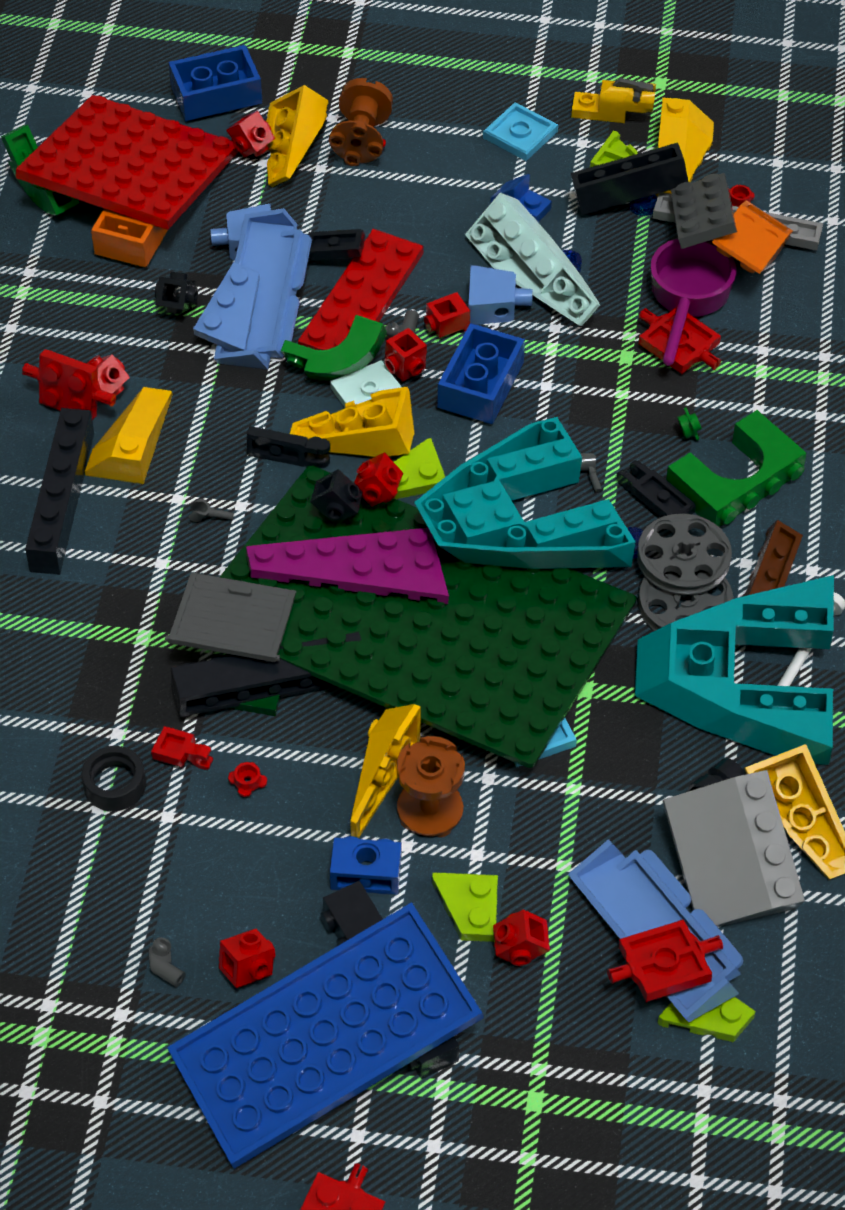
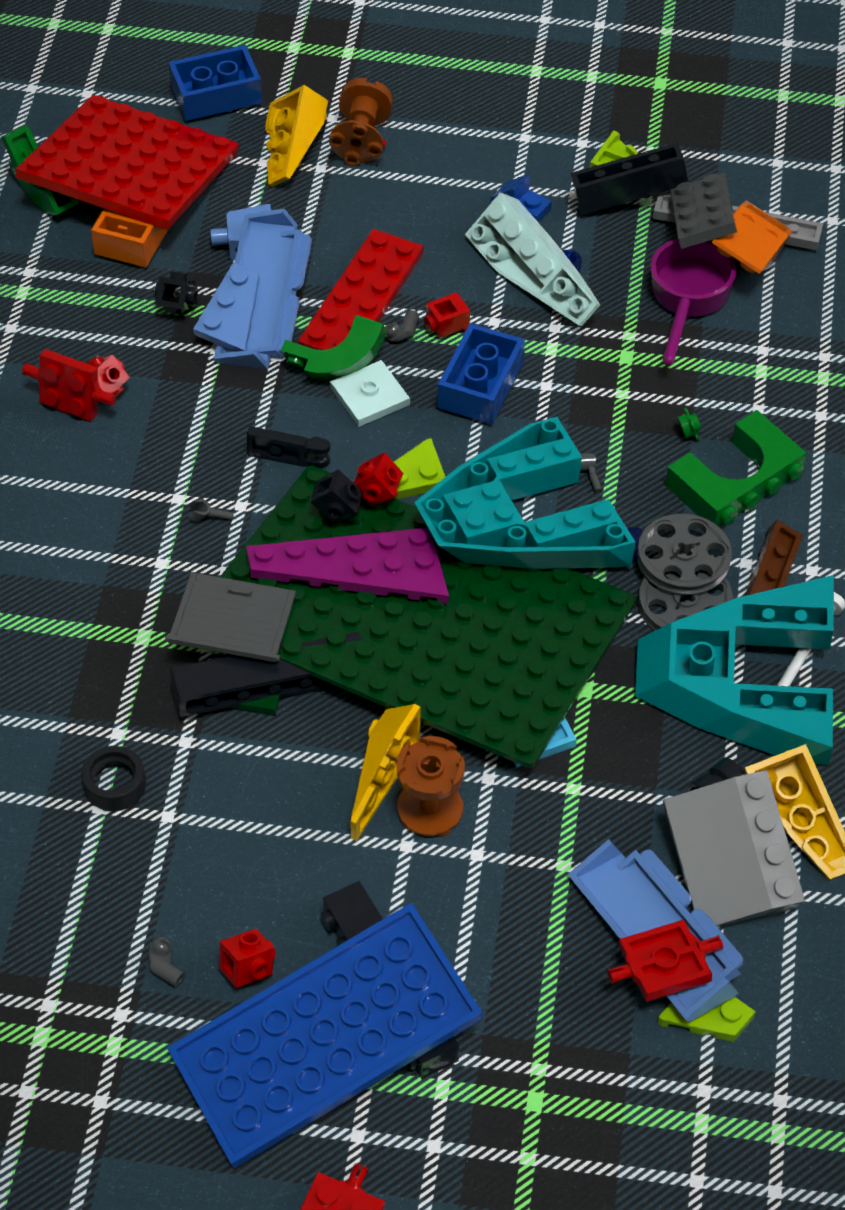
(60, 491): black brick -> none
(131, 441): yellow wedge -> none
(178, 746): red plate -> none
(244, 771): red plate -> none
(251, 135): red brick -> none
(336, 244): black hinge -> none
(365, 427): yellow wedge -> none
(378, 877): blue brick -> none
(405, 355): red brick -> none
(470, 903): lime wing -> none
(494, 295): medium blue torso -> none
(520, 131): medium azure tile -> none
(521, 938): red brick -> none
(614, 100): yellow plate -> none
(643, 206): clear blue tile -> none
(654, 490): black hinge -> none
(690, 127): yellow wedge -> none
(694, 345): red plate -> none
(740, 194): red plate -> none

